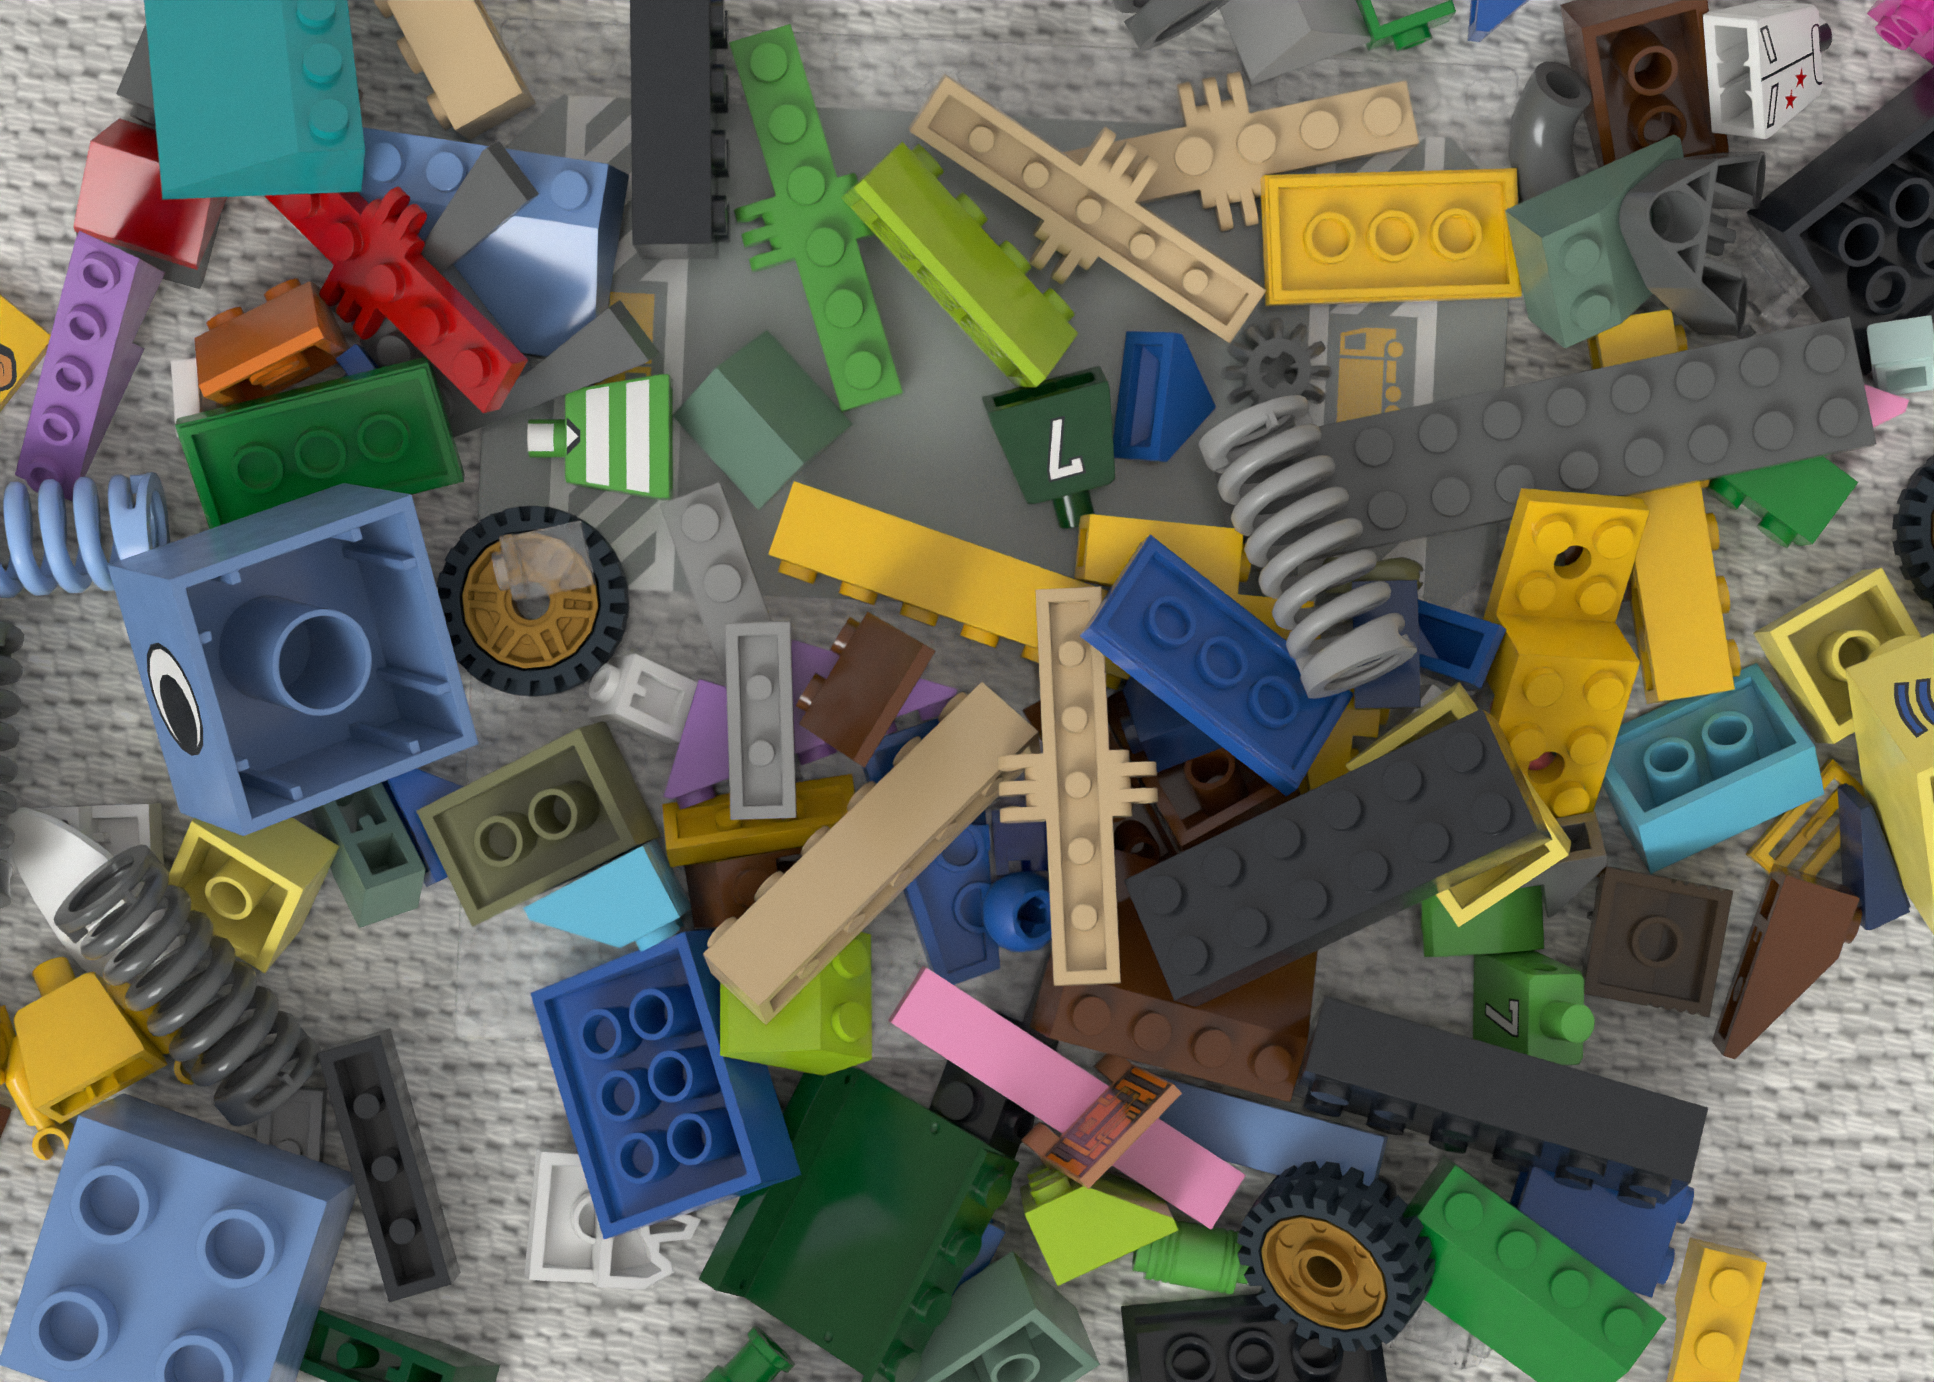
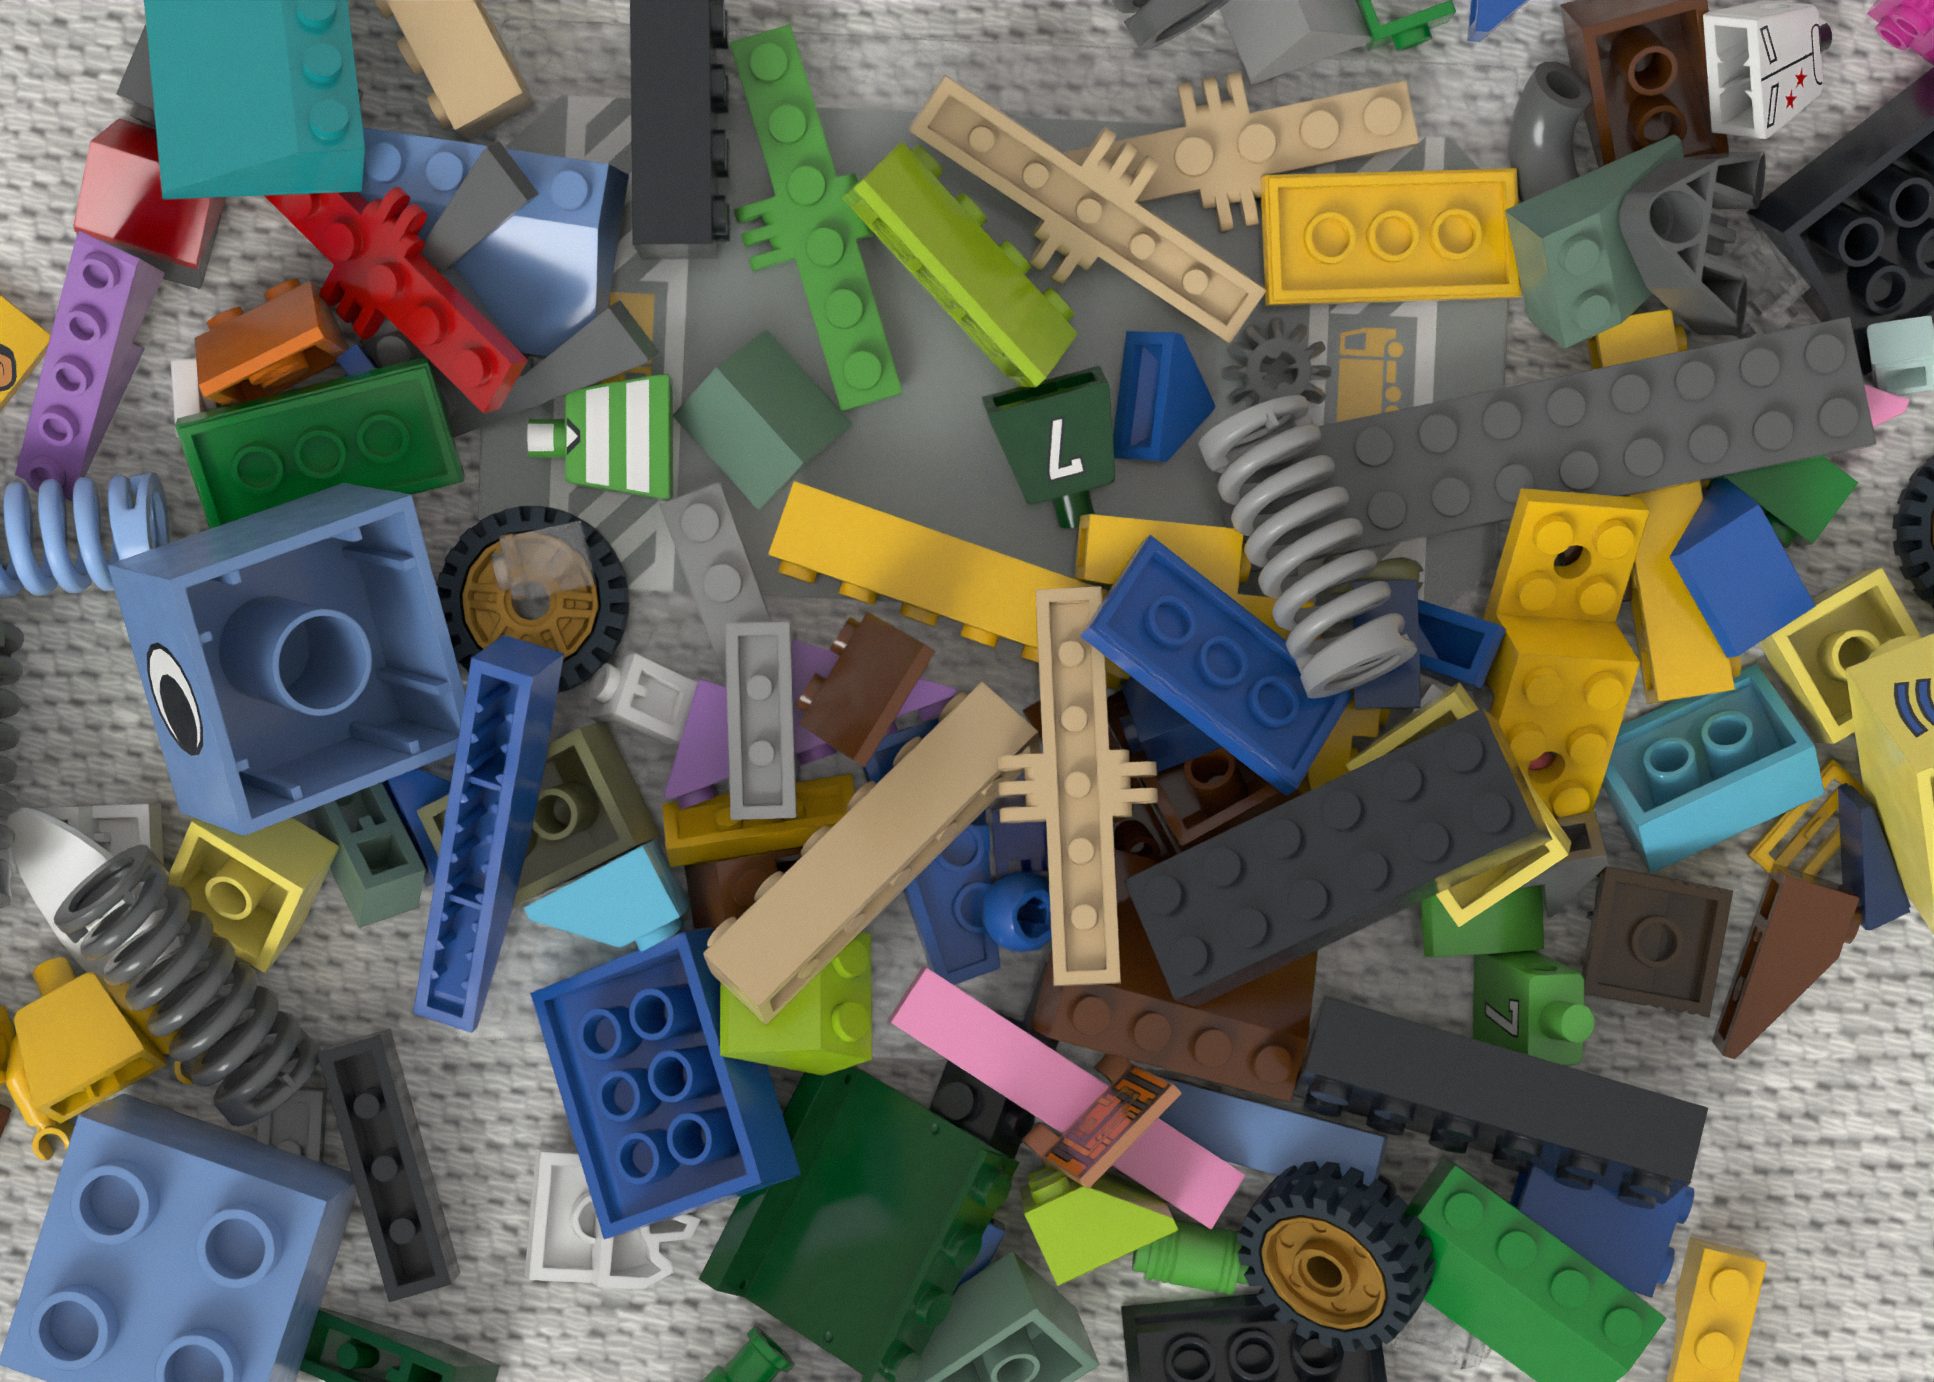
(486, 825): none -> blue slope
(1738, 570): none -> blue slope

